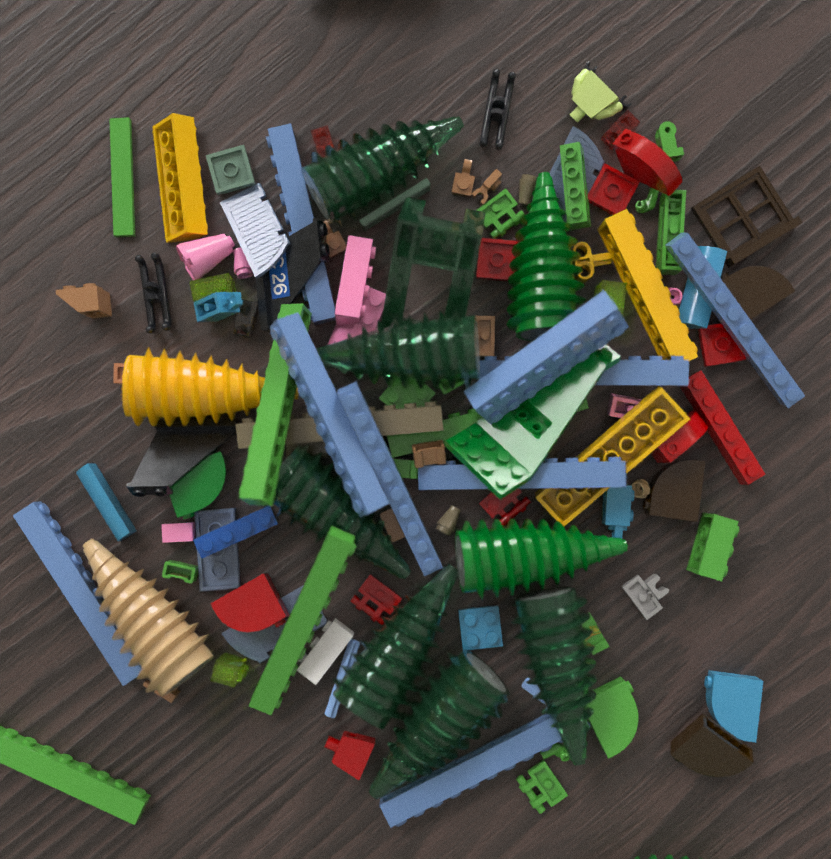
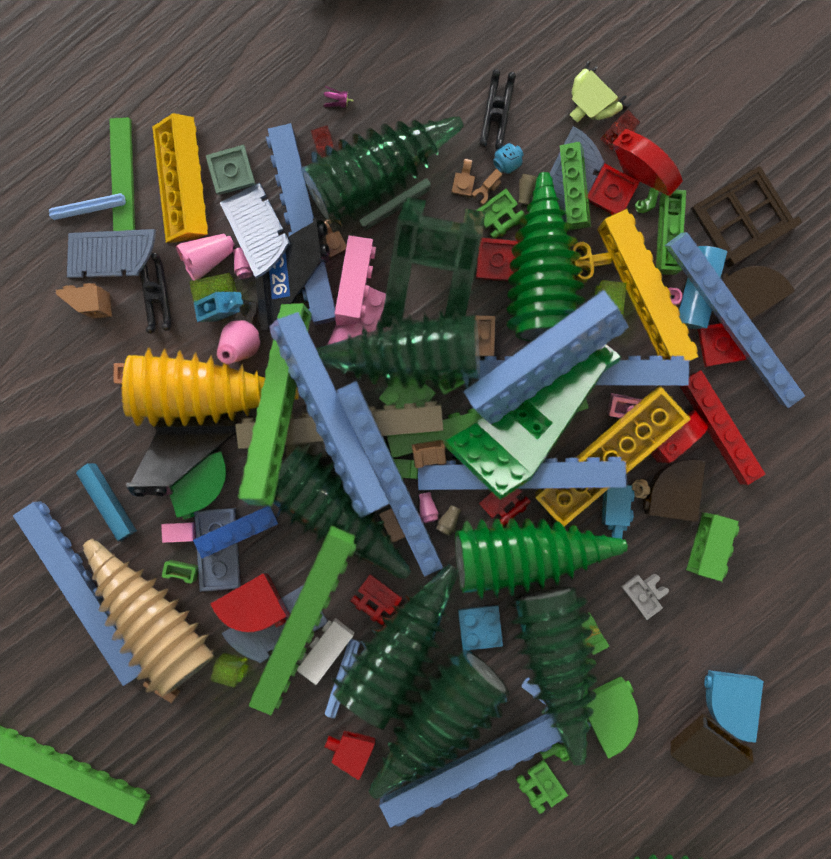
(87, 206): none -> light blue axle
(109, 253): none -> sand blue piece
(237, 342): none -> bright pink cone
(341, 96): none -> flat silver piece
(428, 510): none -> bright pink cone
(508, 158): none -> dark azure head
(666, 141): bright green leg -> none

